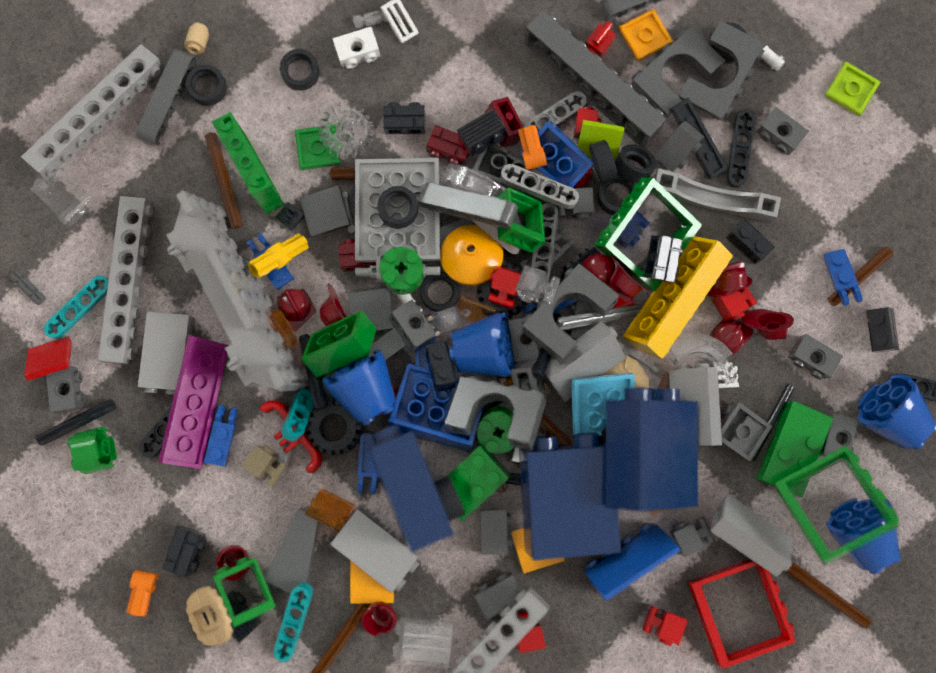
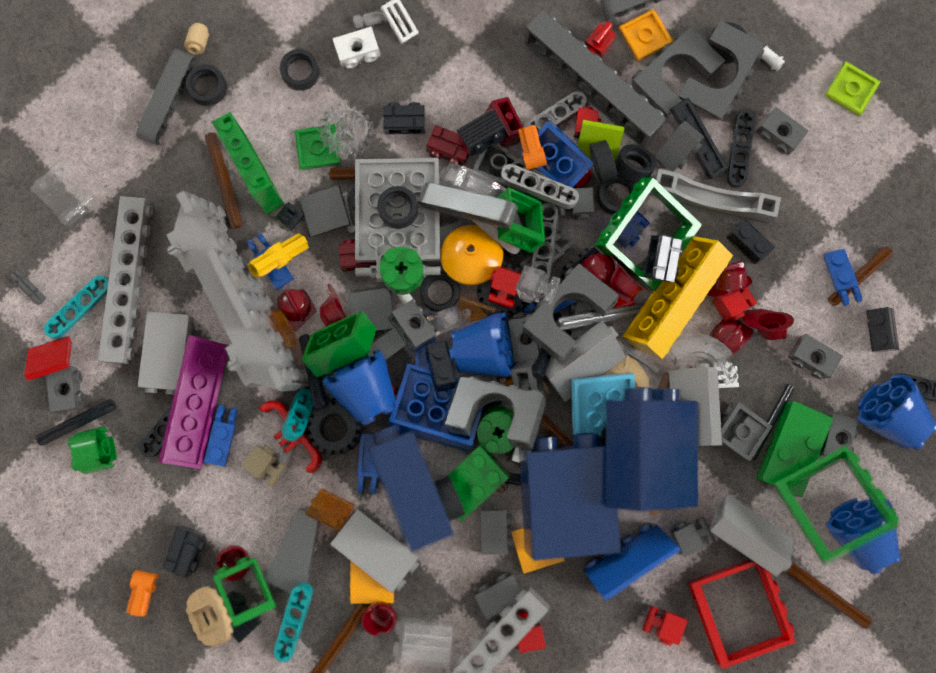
(82, 112): light grey brick -> none

